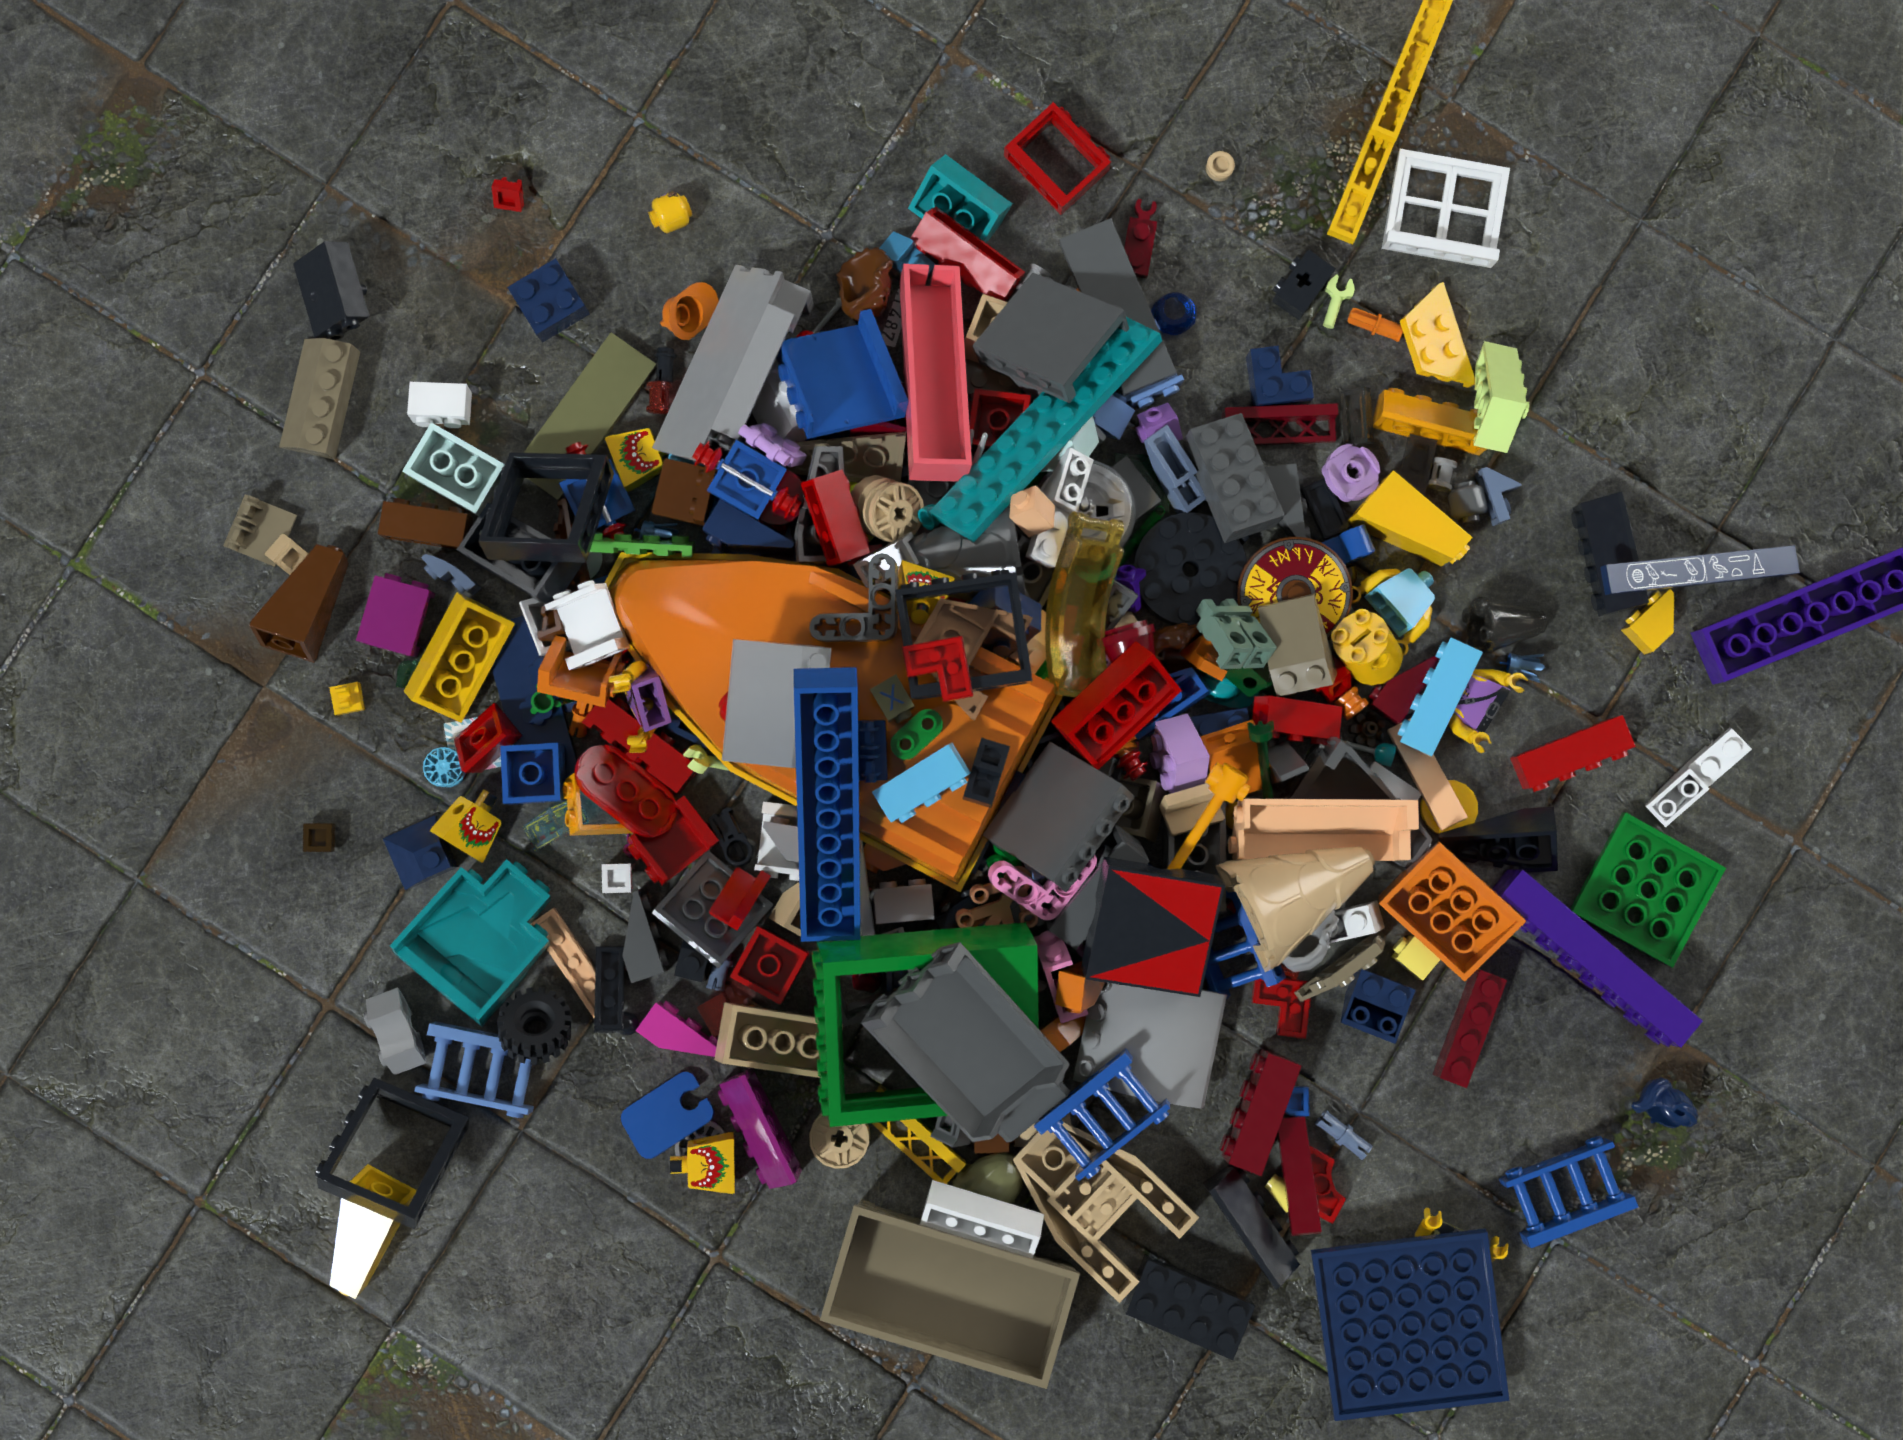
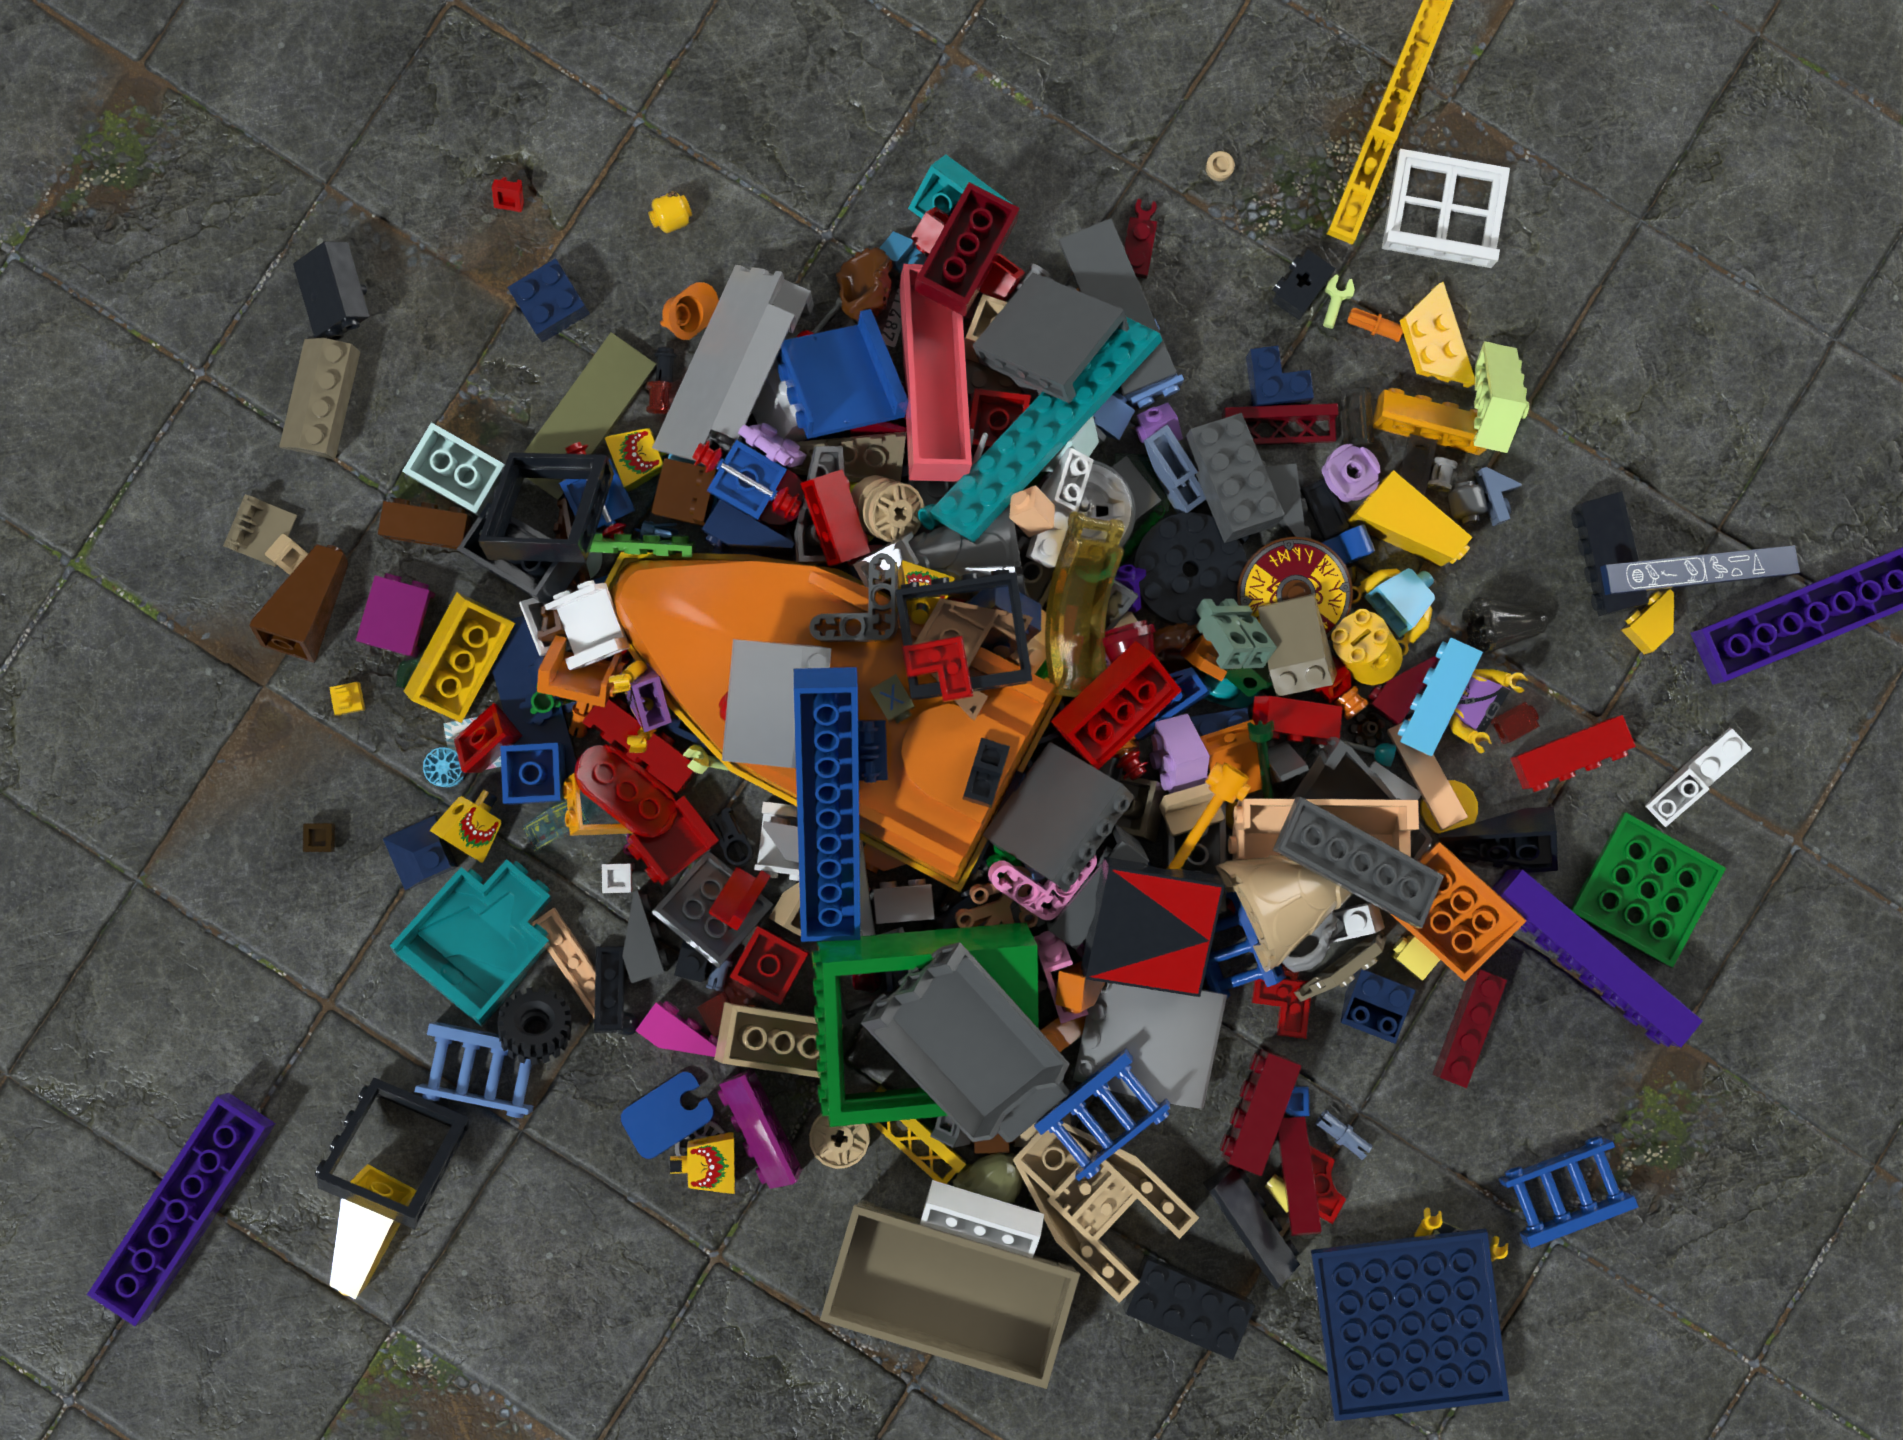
(181, 1209): none -> dark purple brick
(391, 1022): light grey brick -> none
(439, 404): white brick -> none
(445, 571): sand blue slope -> none
(916, 734): green plate -> none
(922, 783): medium azure brick -> none
(966, 249): none -> dark red brick
(1035, 175): red window -> none
(1177, 326): clear blue piece -> none
(1358, 862): none -> dark grey tile
(1515, 722): none -> clear red brick
(1520, 664): flat silver piece -> none
(1666, 1104): dark blue hair -> none

